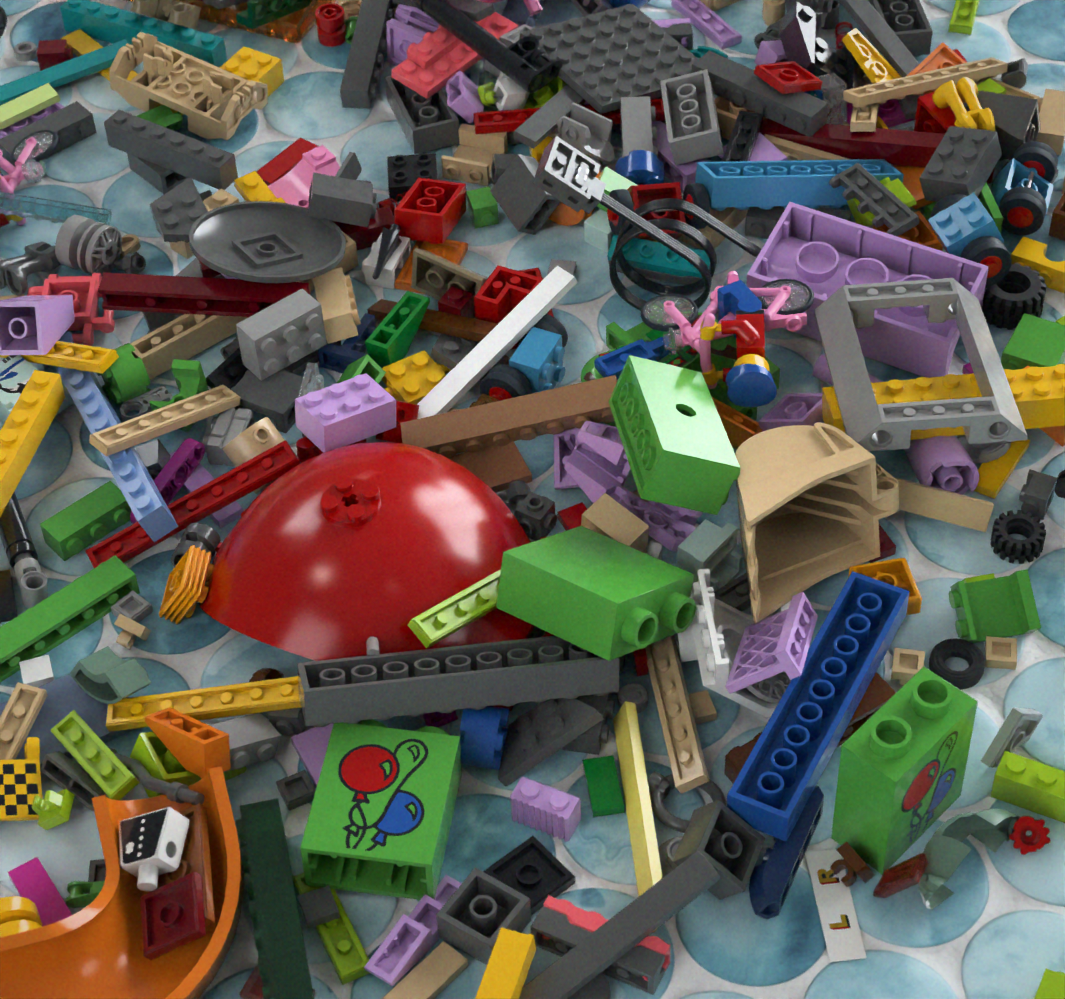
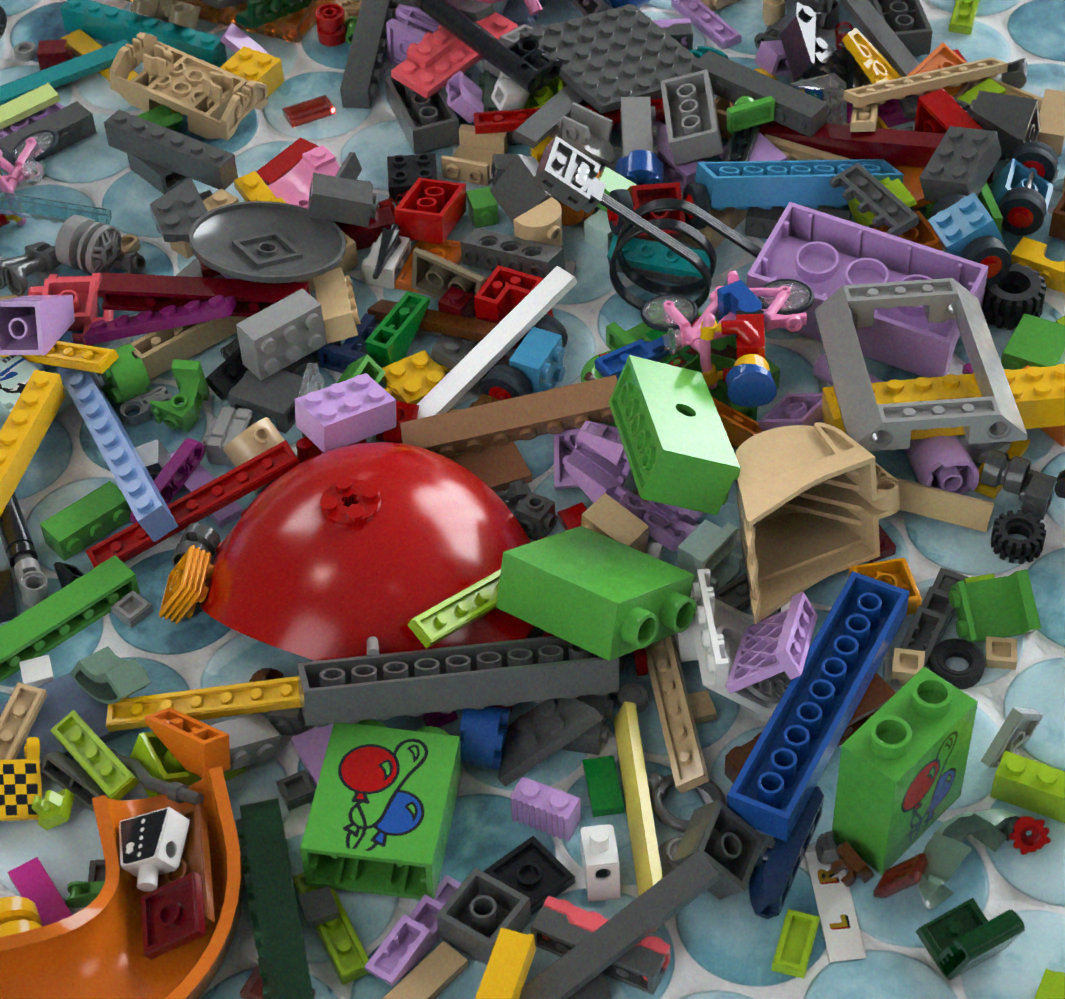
(67, 573): none -> black slope
(130, 631): tan tile -> none
(164, 420): tan tile -> none
(167, 318): none -> magenta plate
(236, 39): none -> lavender tile
(308, 111): none -> clear red tile
(487, 94): lime arm -> none
(488, 249): none -> dark grey brick
(541, 223): none -> tan brick
(599, 852): none -> white torso
(749, 113): none -> bright green tile
(788, 77): red tile -> none
(795, 943): none -> lime tile
(827, 848): none -> dark grey piece
(932, 616): none -> dark grey slope
(964, 92): yellow piece -> none
(966, 937): none -> dark green piece
(1005, 471): none -> dark grey wheel

